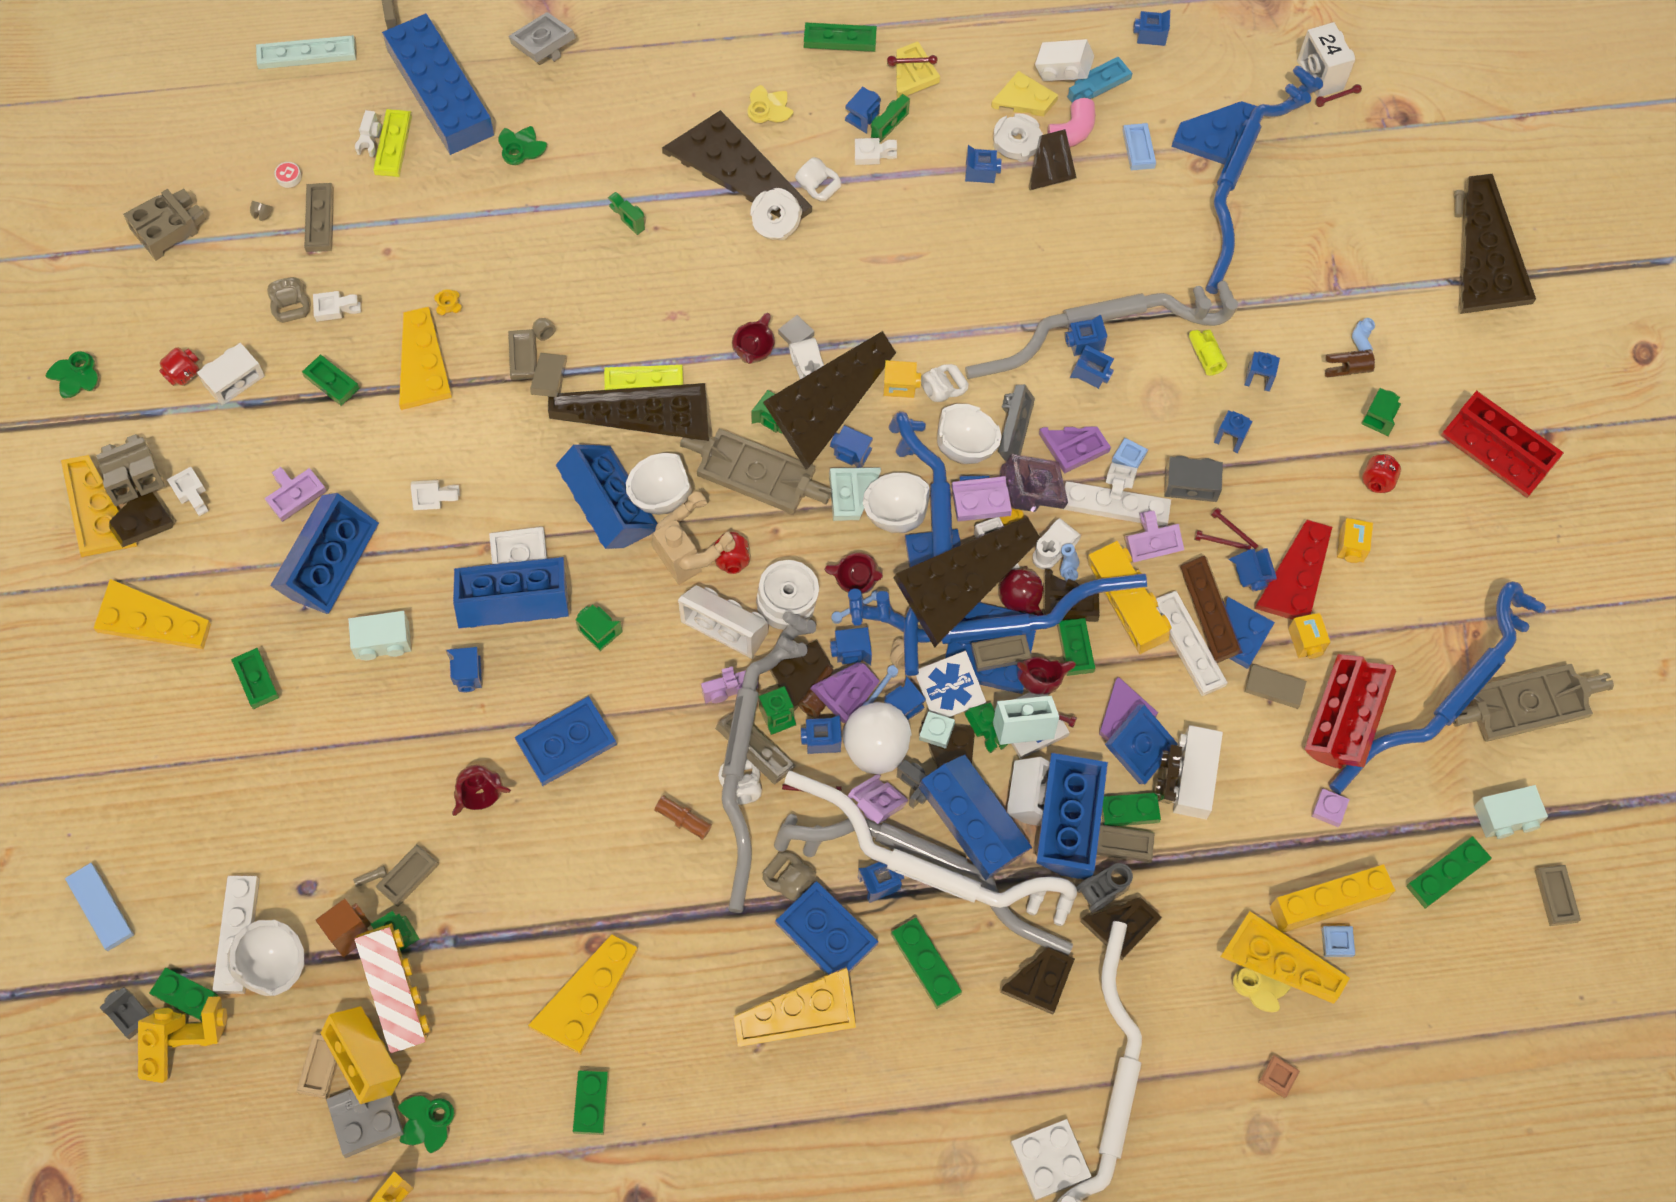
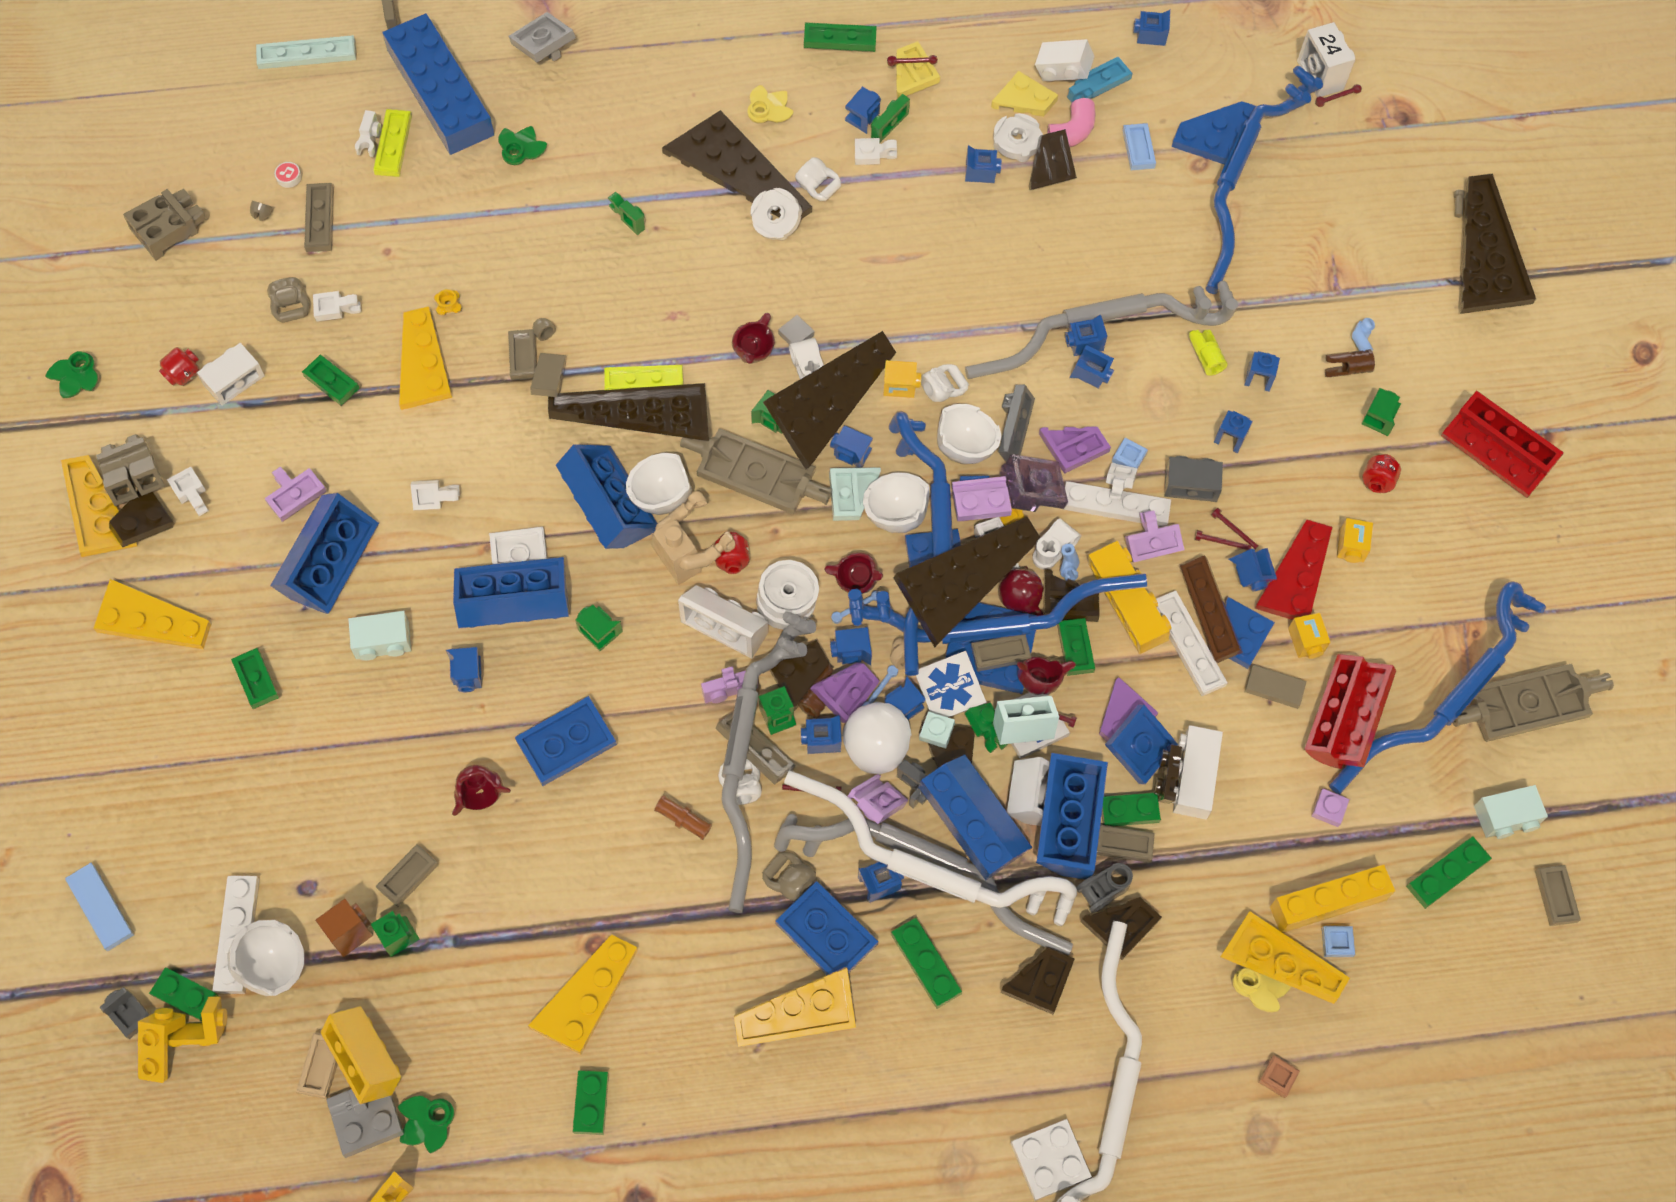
(380, 872): dark tan piece -> none
(391, 987): brick -> none

